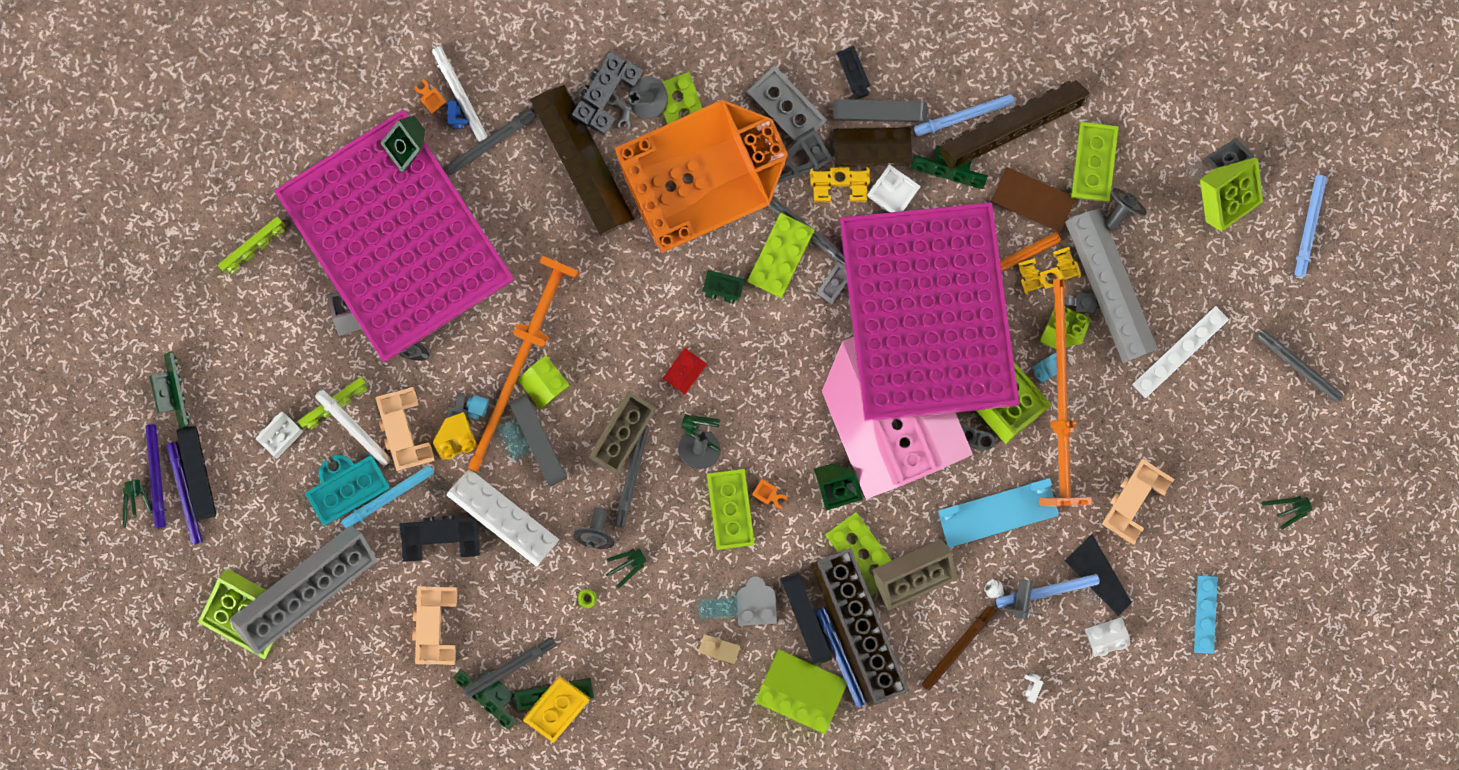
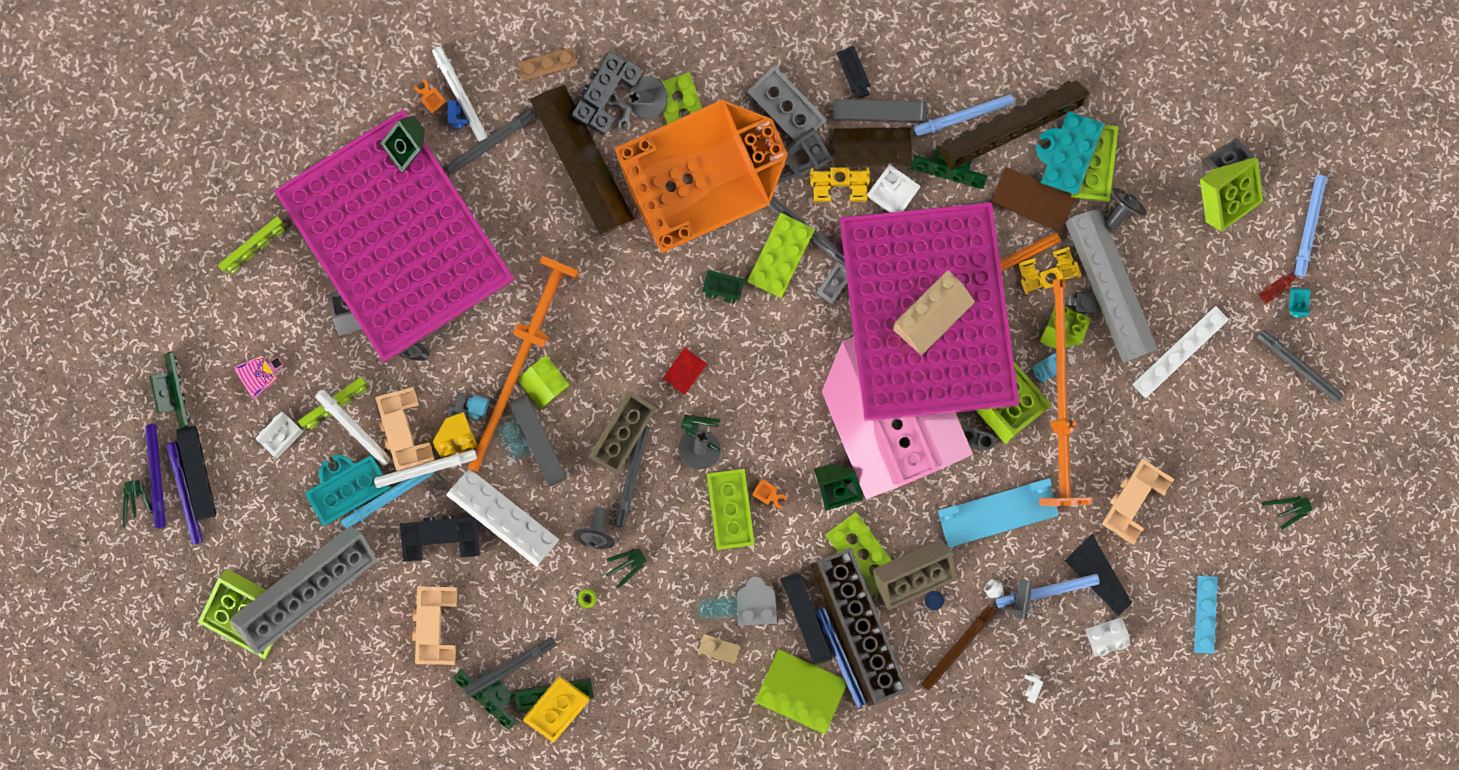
(258, 374): none -> torso
(451, 461): none -> white axle
(547, 64): none -> medium nougat plate
(934, 313): none -> tan slope
(934, 600): none -> dark blue plate
(1069, 152): none -> teal plate
(1276, 288): none -> clear red cylinder
(1299, 301): none -> teal bracket

